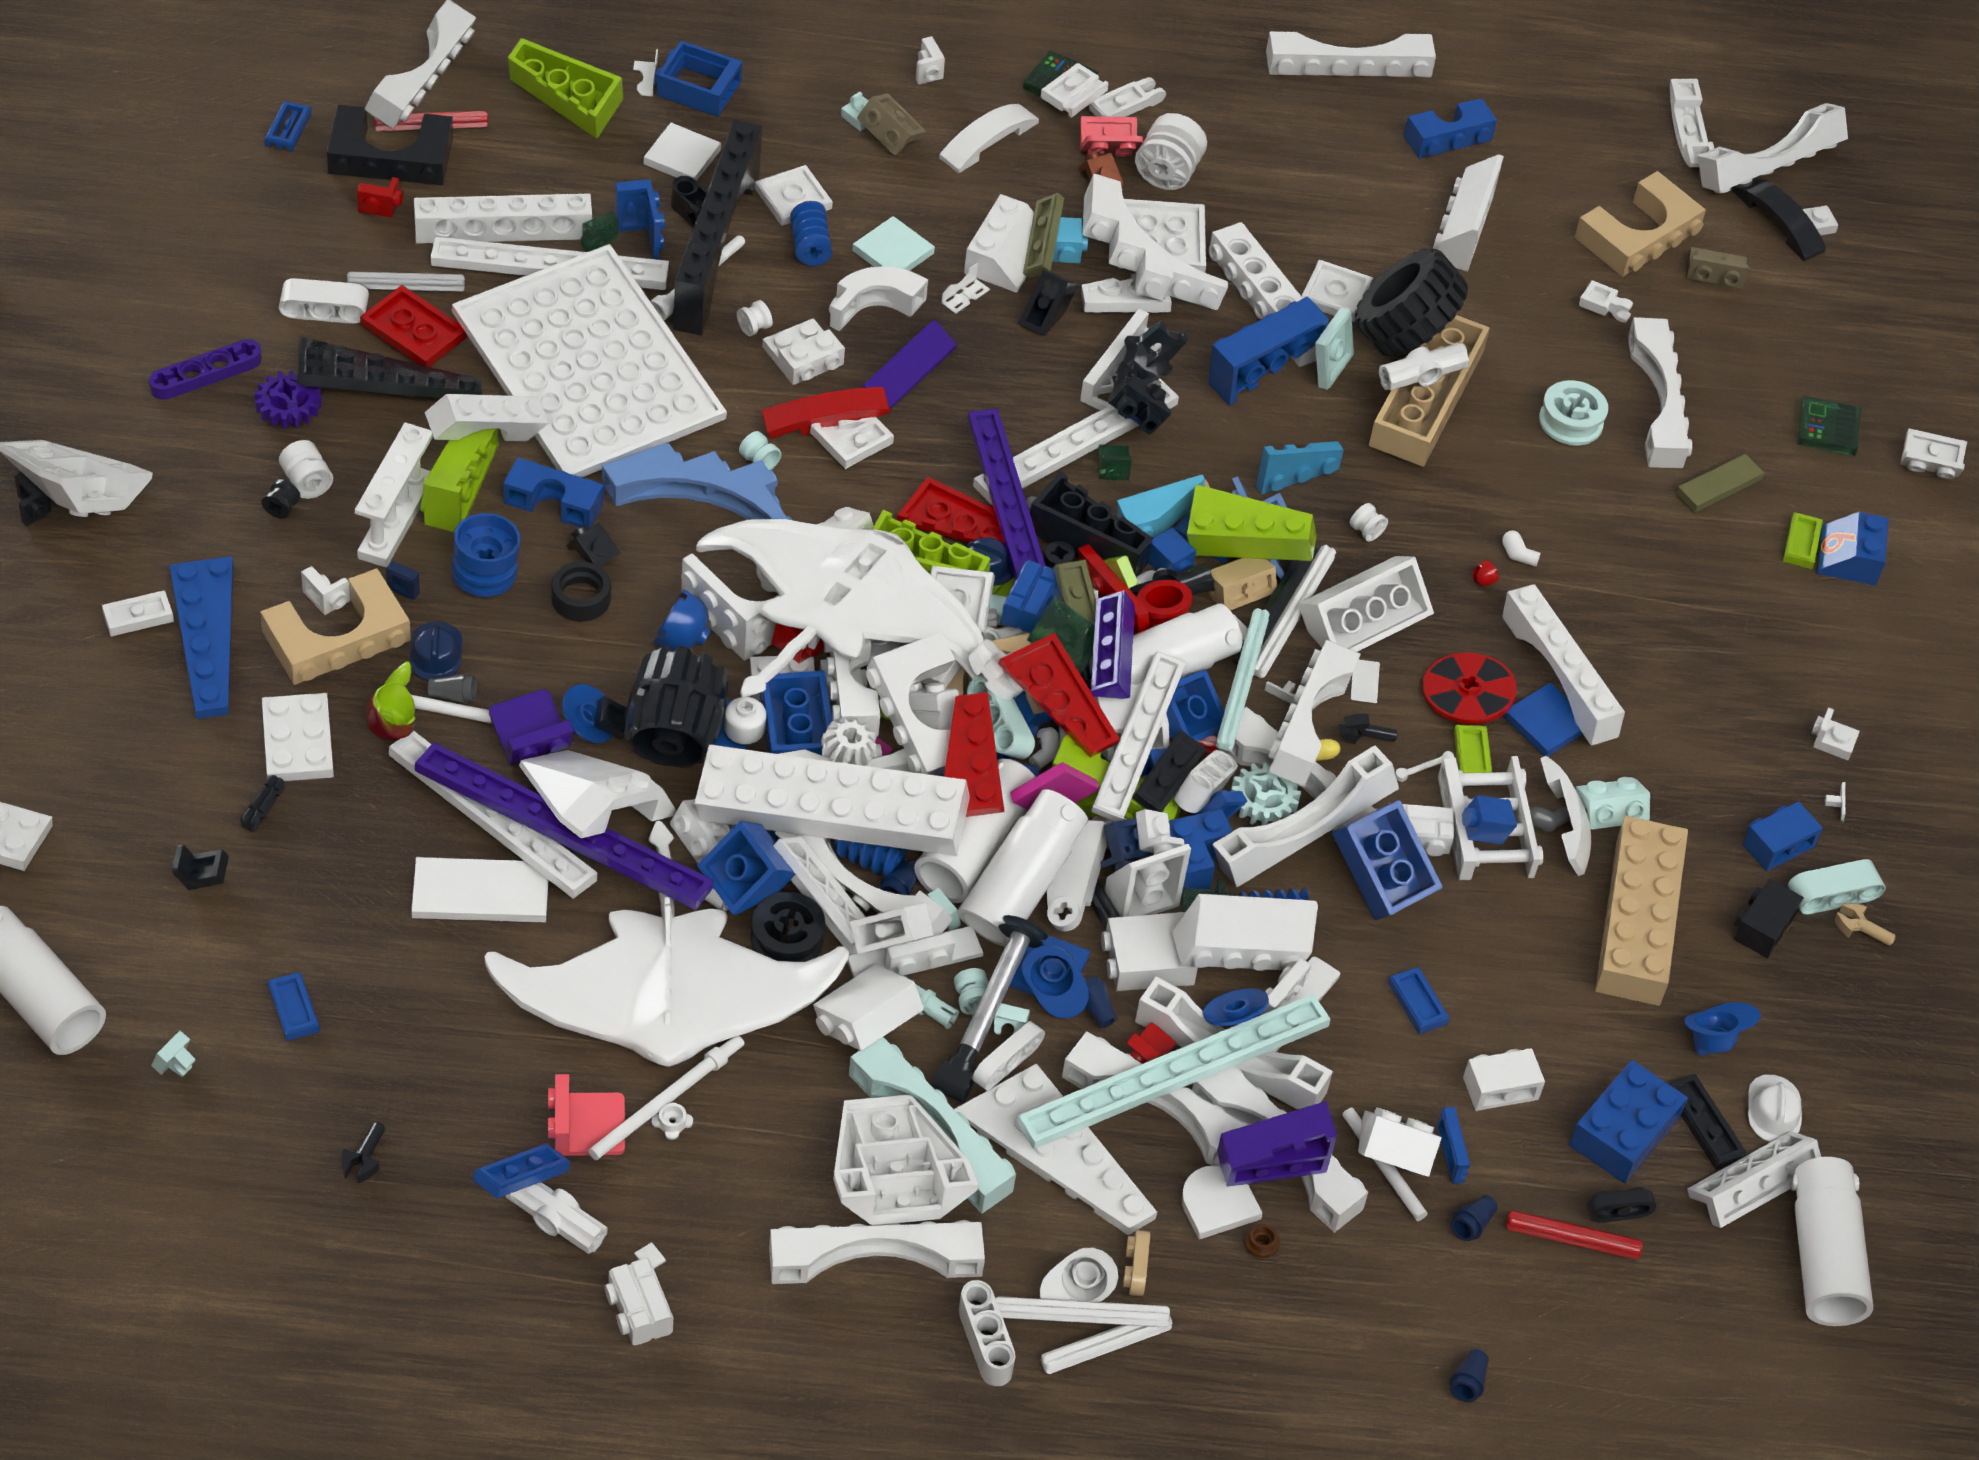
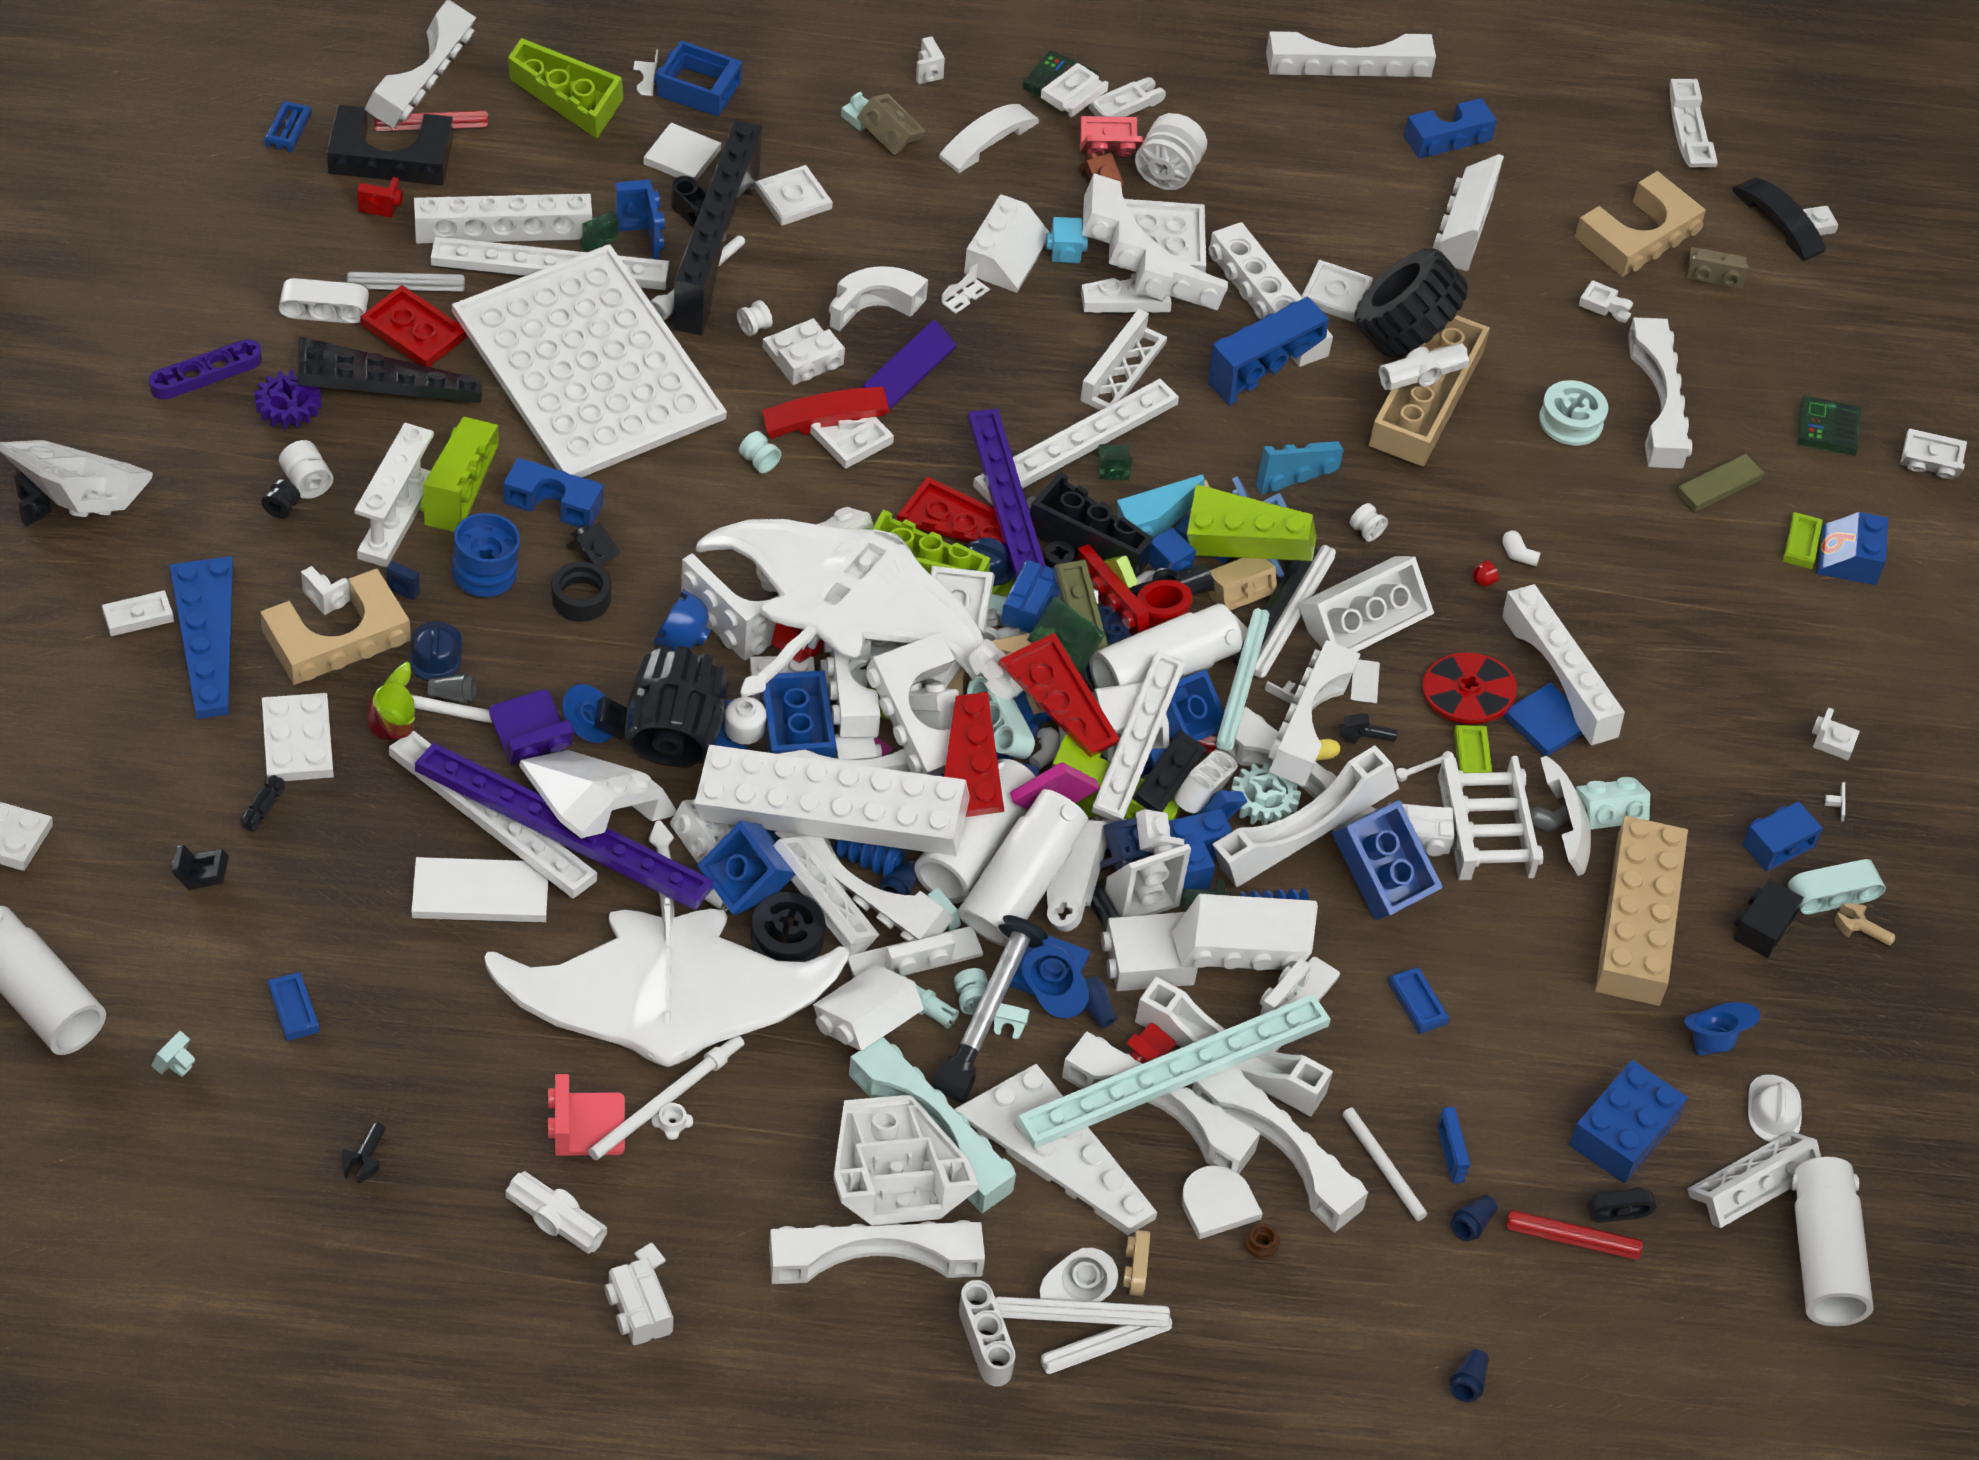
(464, 414): white arch -> none
(521, 1170): blue tile -> none
(707, 479): medium blue arch -> none
(811, 233): blue piece -> none
(848, 742): white gear -> none
(891, 928): white brick -> none
(893, 246): light aqua tile -> none
(1008, 1055): white beam -> none
(1043, 235): olive tile -> none
(1047, 302): black slope -> none
(1113, 646): dark purple slope -> none
(1137, 389): black hips -> none
(1236, 1007): blue dish -> none
(1279, 1147): dark purple wedge -> none
(1334, 348): light aqua tile -> none
(1398, 1143): white slope -> none
(1489, 819): blue brick -> none
(1503, 1079): white brick -> none
(1708, 1124): black tile -> none
(1815, 131): white arch -> none

